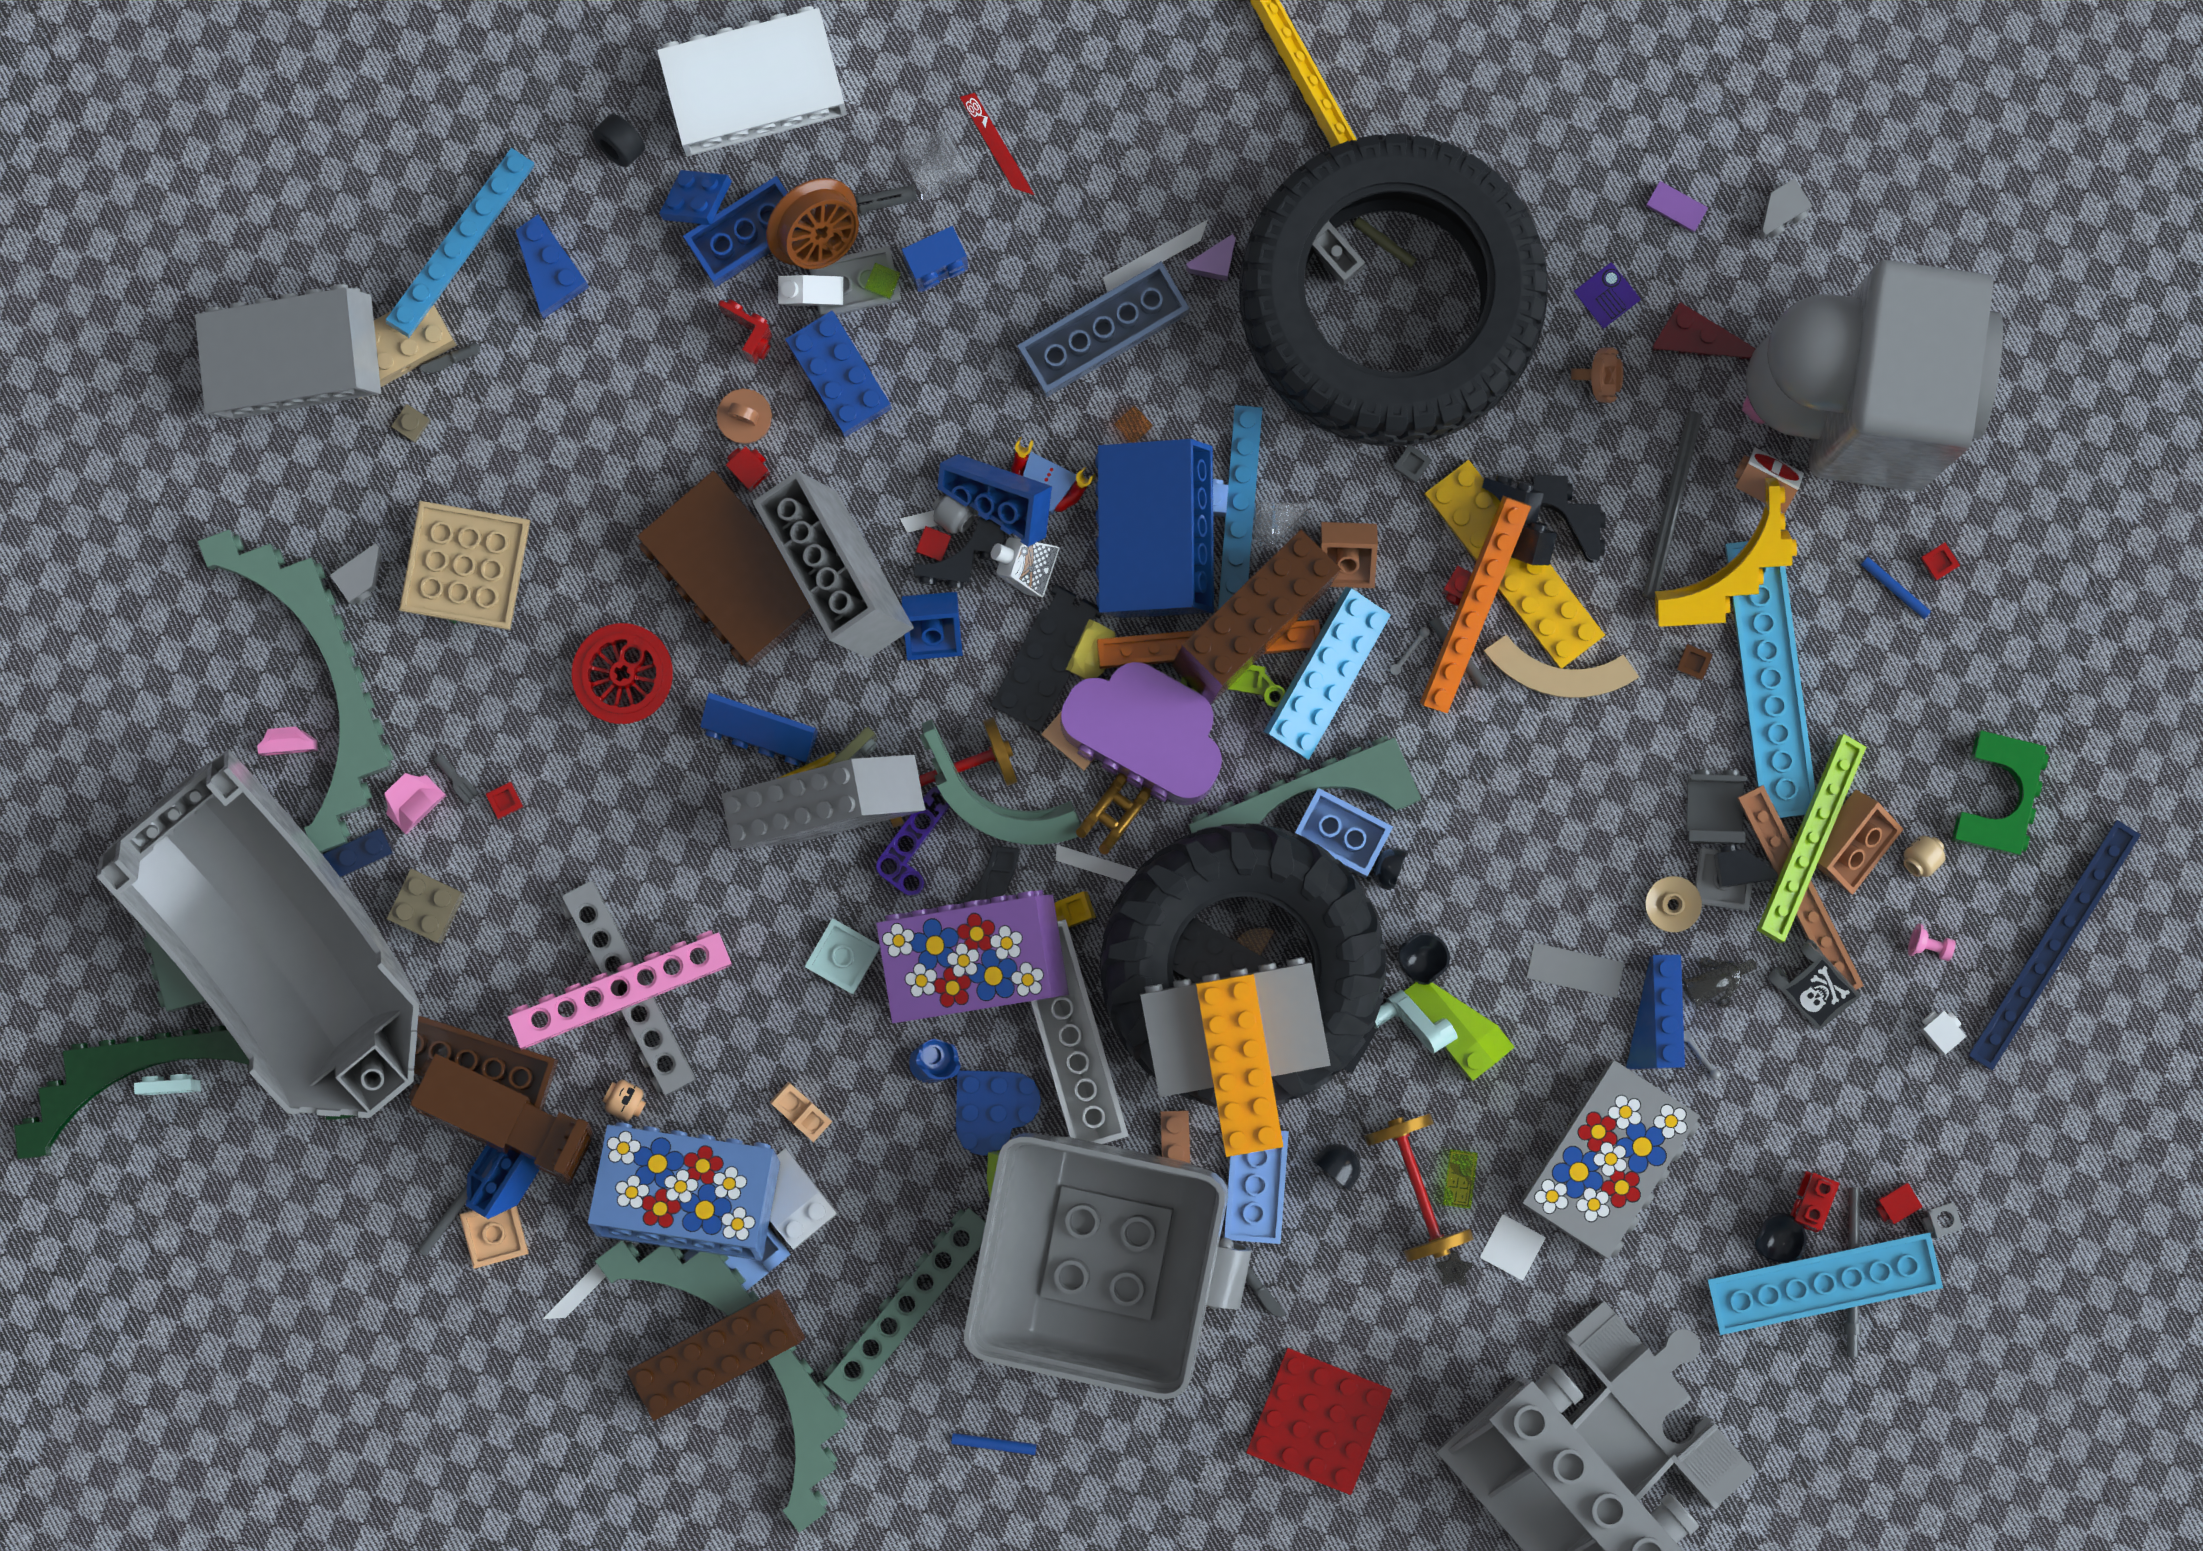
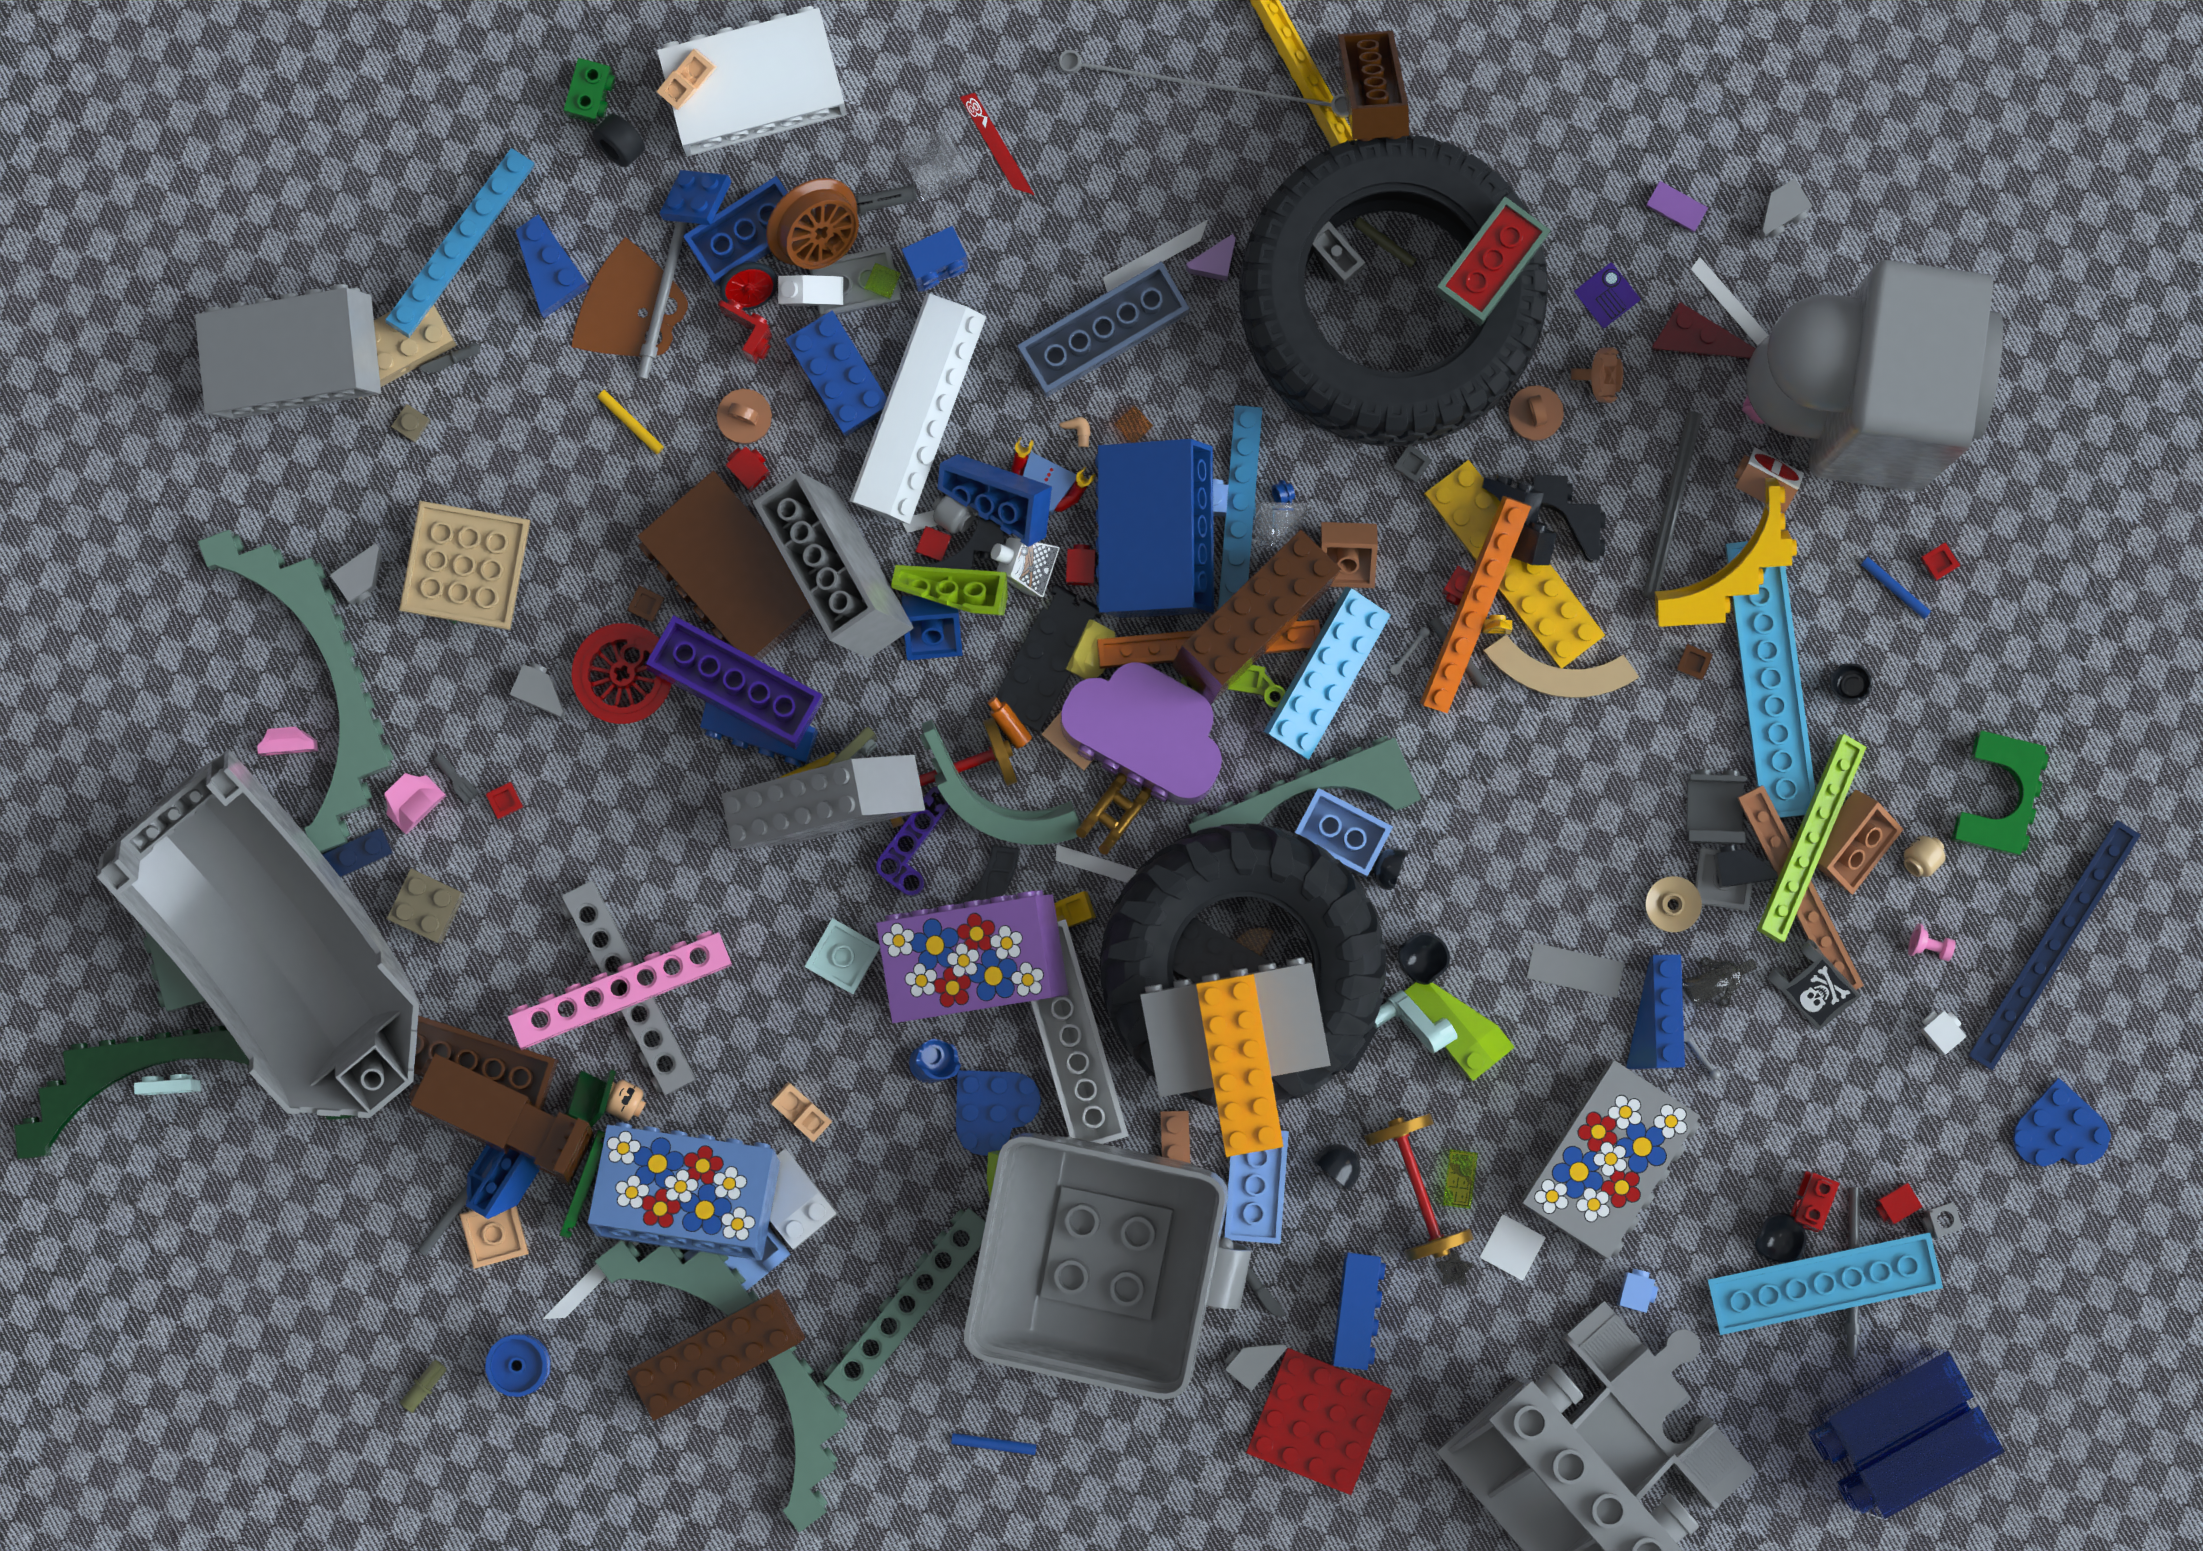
(423, 1386): none -> olive axle
(534, 1359): none -> blue wheel
(537, 689): none -> light grey slope
(583, 1185): none -> green tile
(589, 91): none -> green brick
(589, 1096): none -> dark green panel
(611, 306): none -> dark orange piece
(630, 422): none -> yellow bar
(645, 604): none -> reddish brown plate
(649, 349): none -> light grey bar
(686, 79): none -> light nougat slope
(734, 682): none -> dark purple brick
(749, 285): none -> red wheel
(917, 408): none -> white slope
(960, 588): none -> lime wedge
(1009, 723): none -> orange cylinder
(1071, 63): none -> light grey piece
(1080, 565): none -> red brick
(1082, 427): none -> light nougat animal
(1253, 1363): none -> light grey slope
(1283, 492): none -> blue plate
(1356, 1311): none -> blue brick
(1373, 85): none -> reddish brown brick
(1492, 261): none -> red brick
(1497, 625): none -> yellow plate
(1535, 413): none -> nougat tile
(1637, 1291): none -> light blue brick
(1729, 301): none -> white sticker
(1851, 683): none -> black hair
(1904, 1434): none -> clear blue brick
(2060, 1128): none -> blue plate

